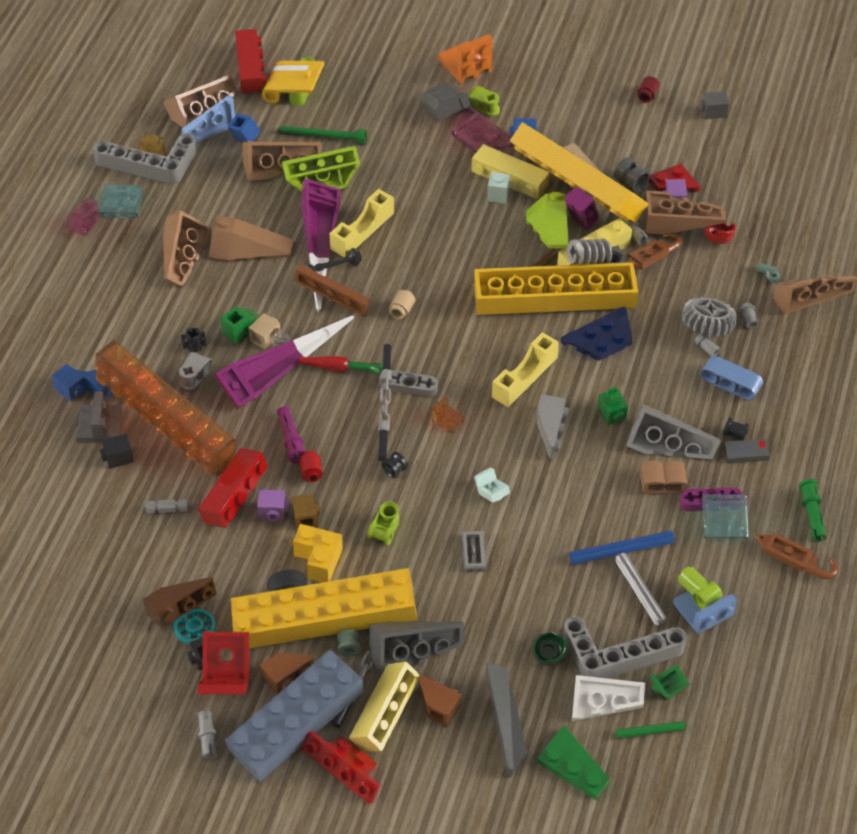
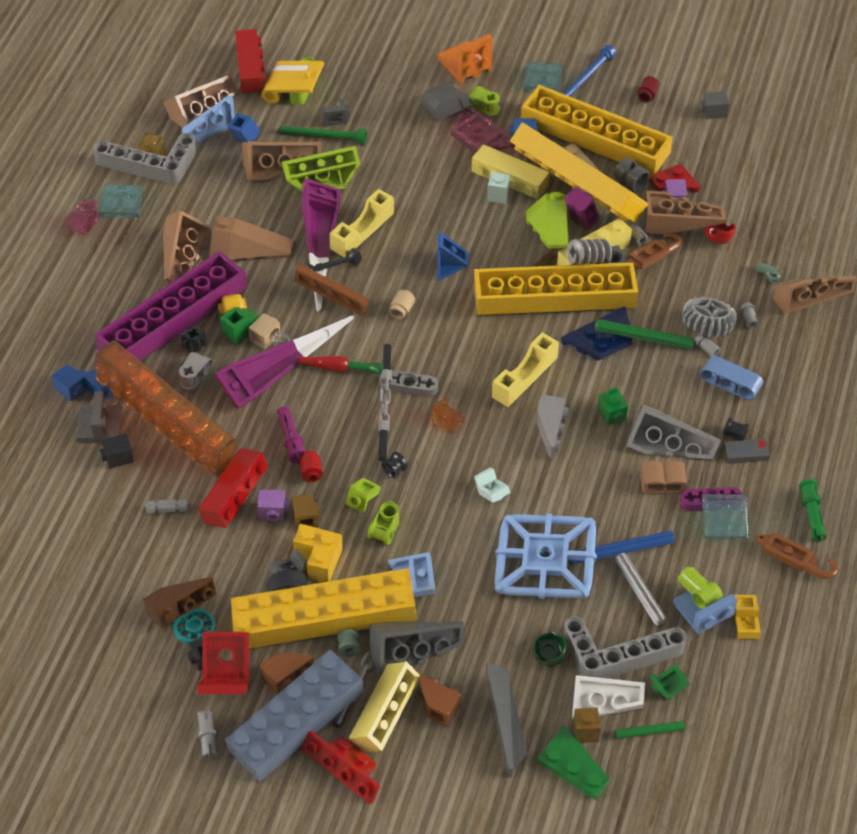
(175, 307): none -> magenta brick
(228, 302): none -> yellow head
(295, 562): none -> dark grey bracket
(336, 114): none -> dark grey bracket
(361, 493): none -> lime bracket
(420, 571): none -> light blue wing
(450, 257): none -> blue slope
(474, 565): light grey tile -> none
(543, 74): none -> clear light blue plate
(556, 564): none -> light blue plate
(586, 725): none -> pearl gold brick
(596, 129): none -> yellow brick
(606, 54): none -> blue piece
(644, 334): none -> green axle
(747, 617): none -> yellow slope

